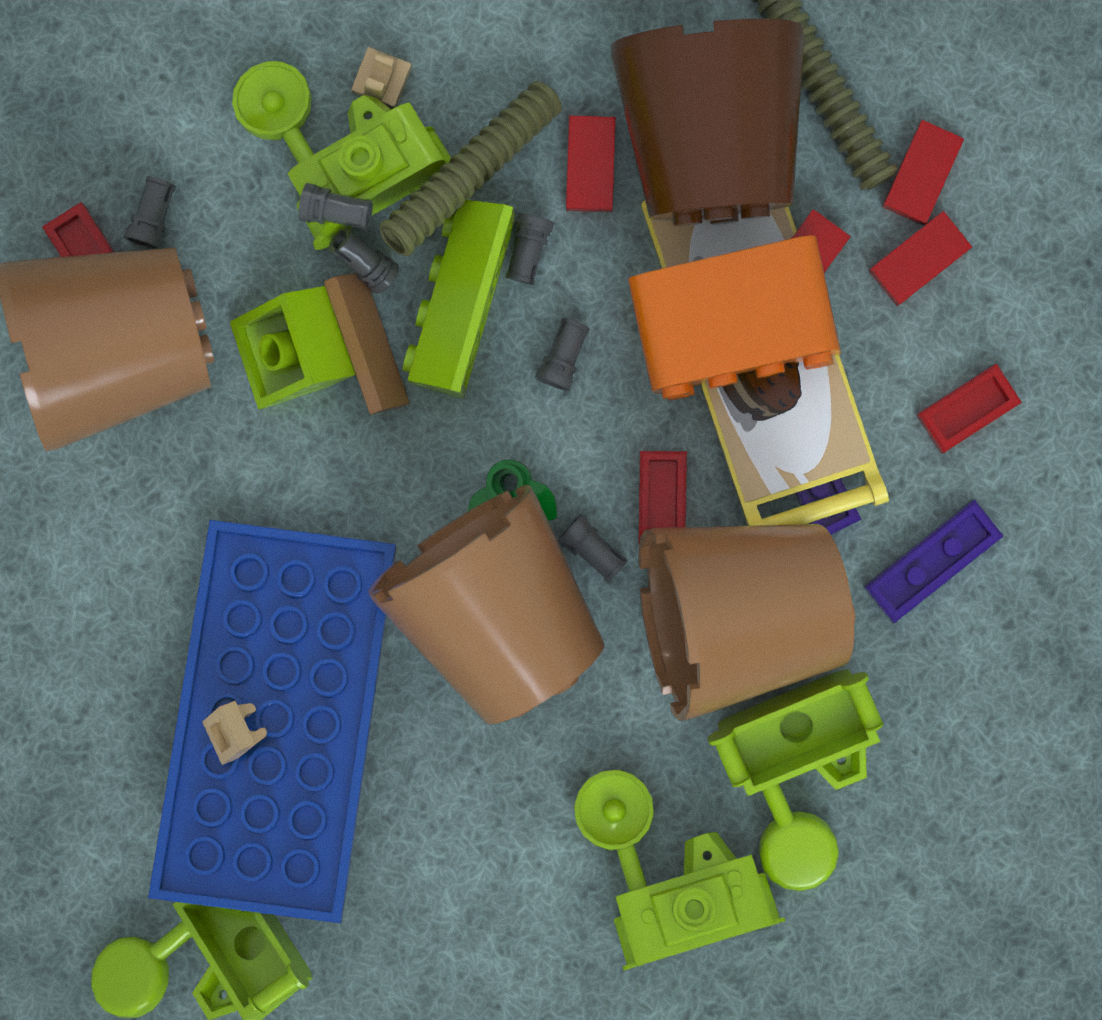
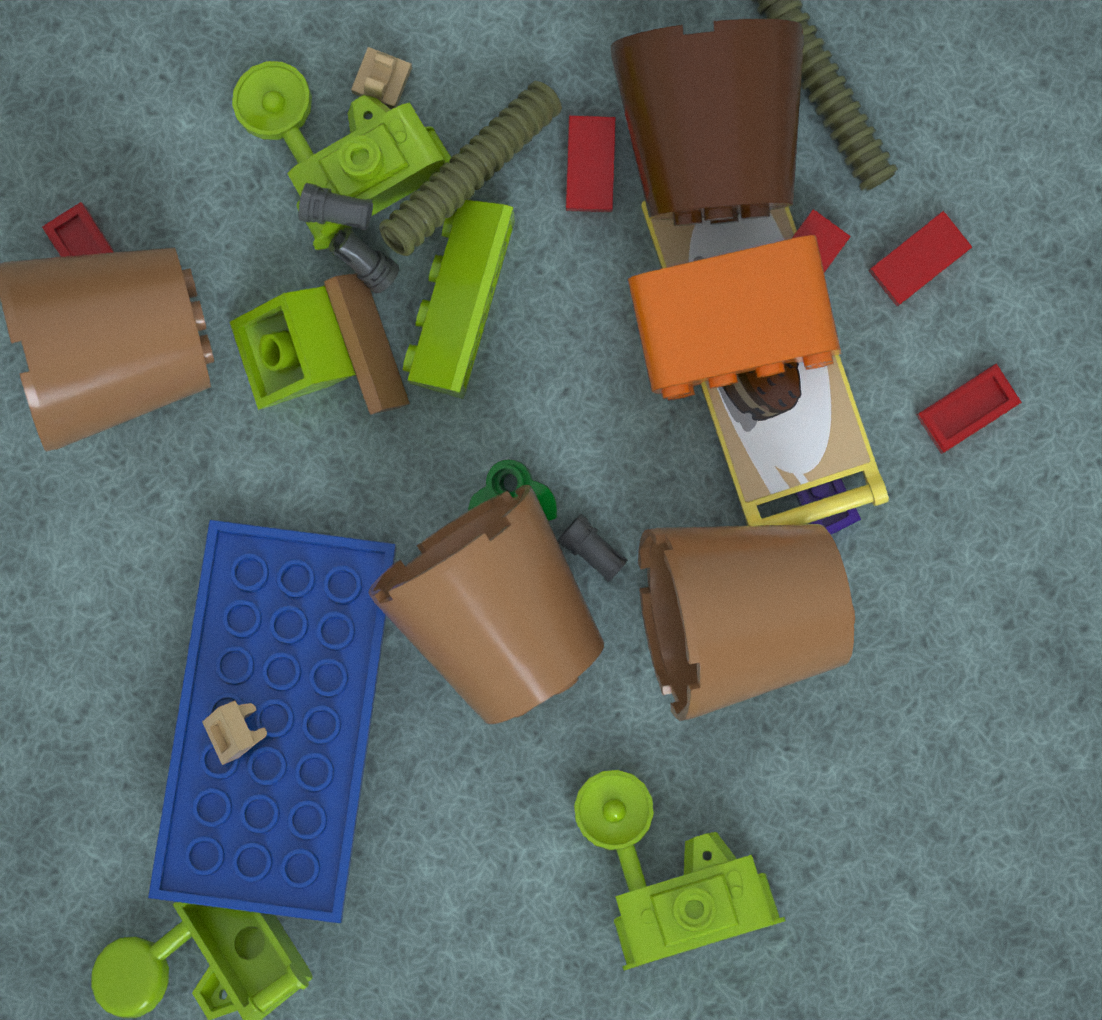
(150, 215): dark grey pin -> none
(531, 237): dark grey pin -> none
(559, 364): dark grey pin -> none
(662, 490): red tile -> none
(788, 738): lime piece -> none
(923, 172): red tile -> none
(933, 561): dark purple tile -> none

